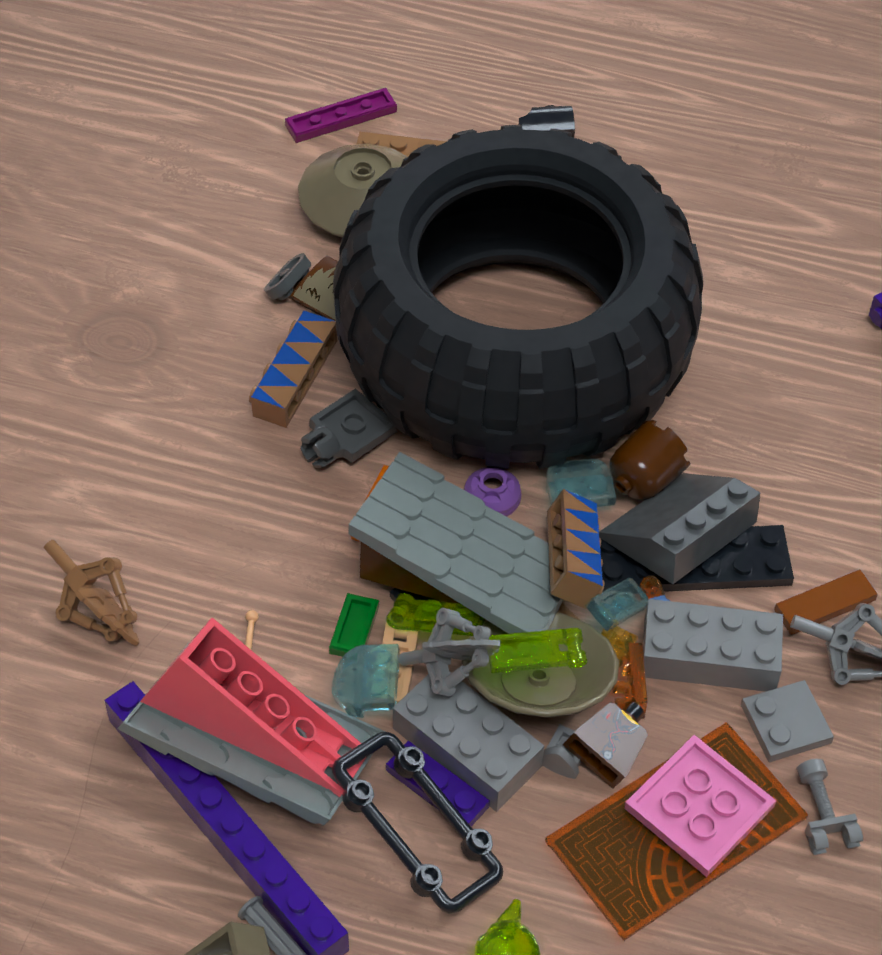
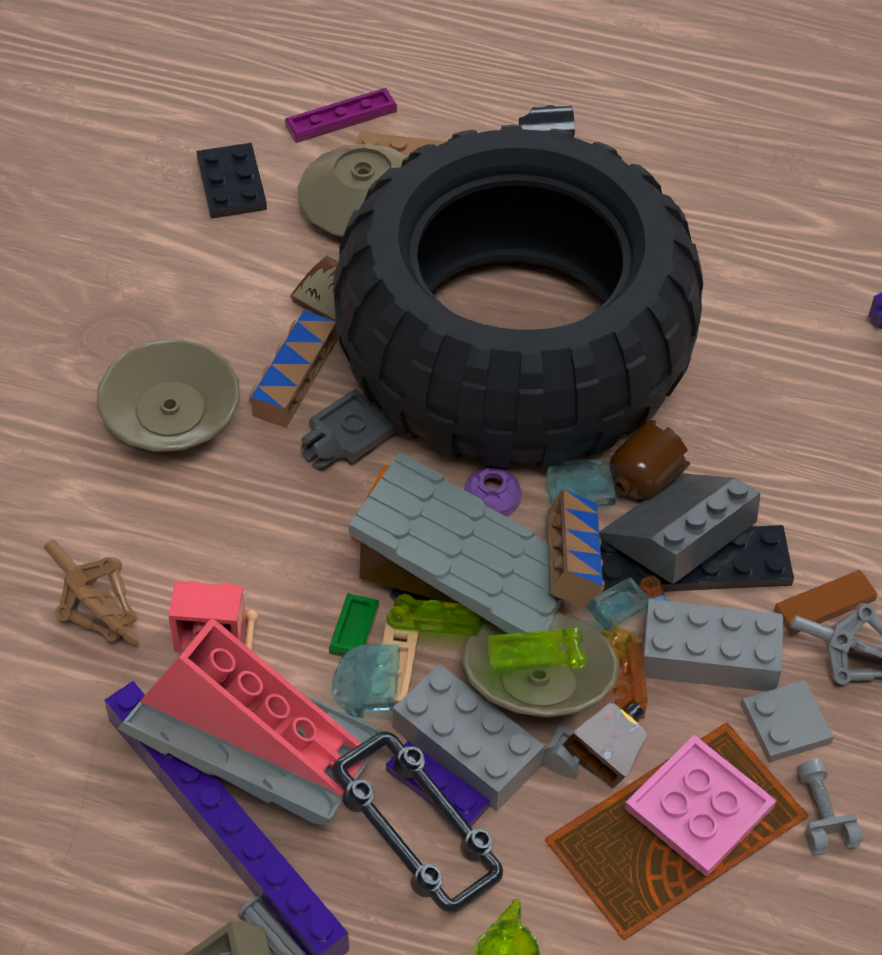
(165, 375): none -> dark tan dish
(198, 602): none -> coral brick
(231, 180): none -> black plate
(293, 271): dark grey plate -> none
(440, 649): light grey bar -> none

